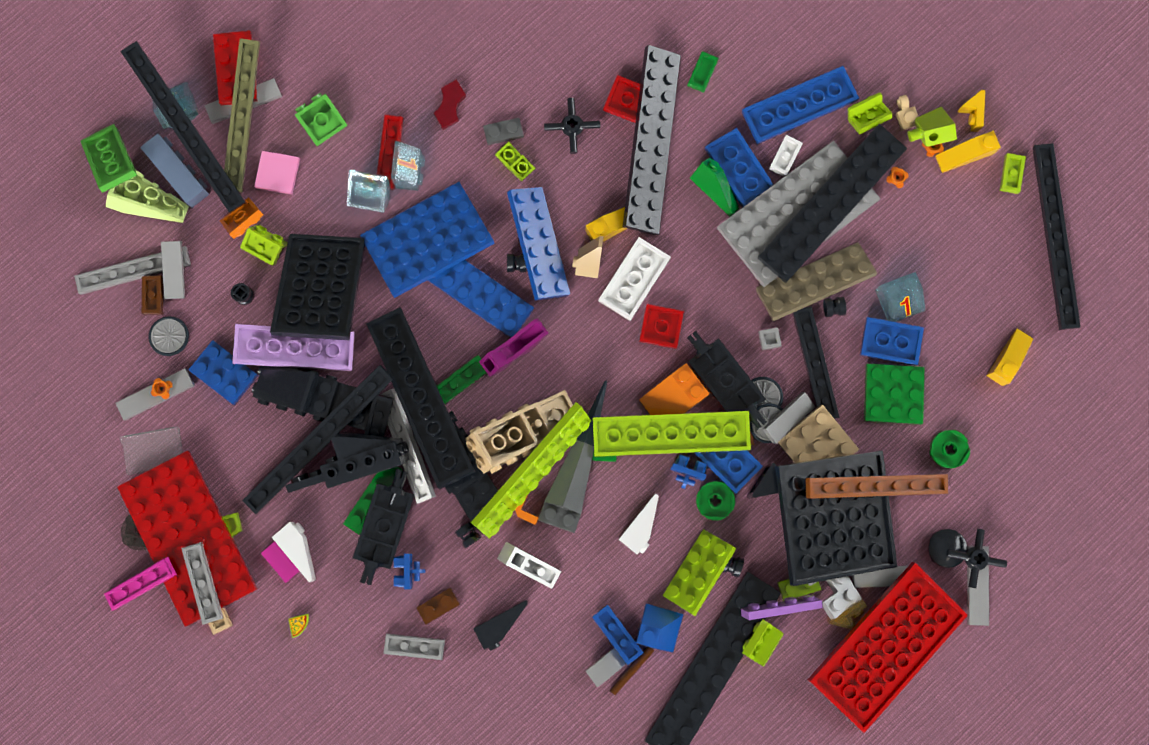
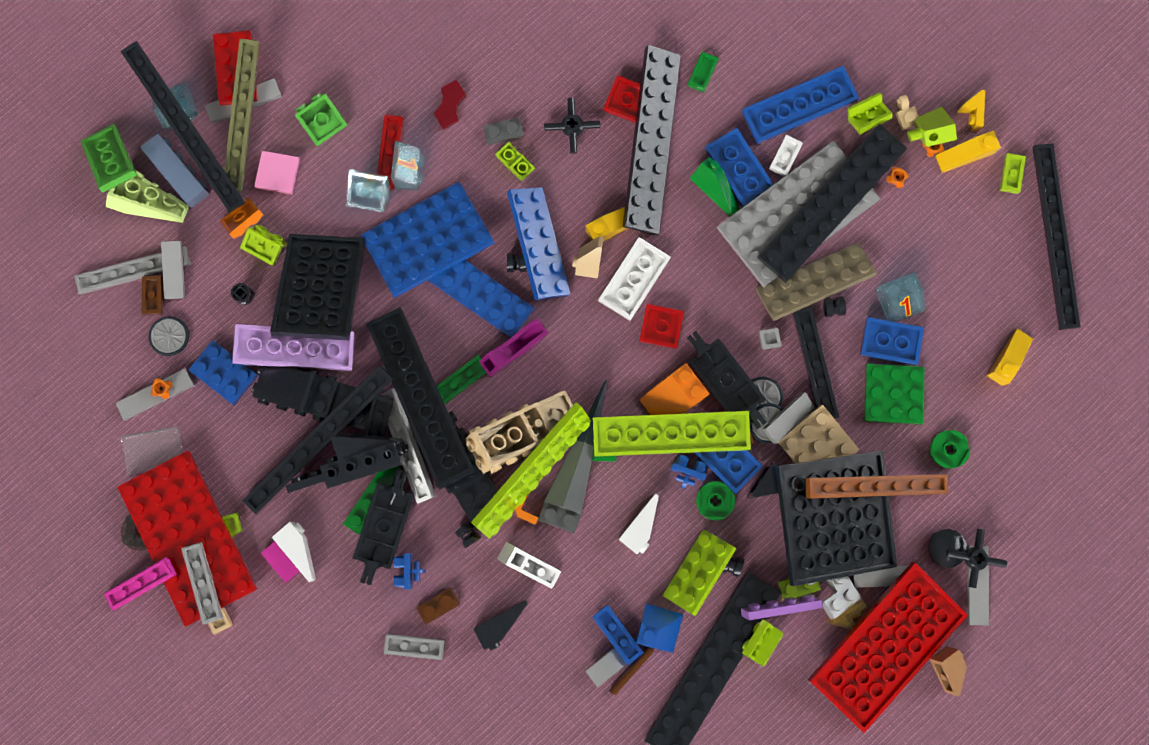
(298, 624): tile -> none
(950, 669): none -> medium nougat slope

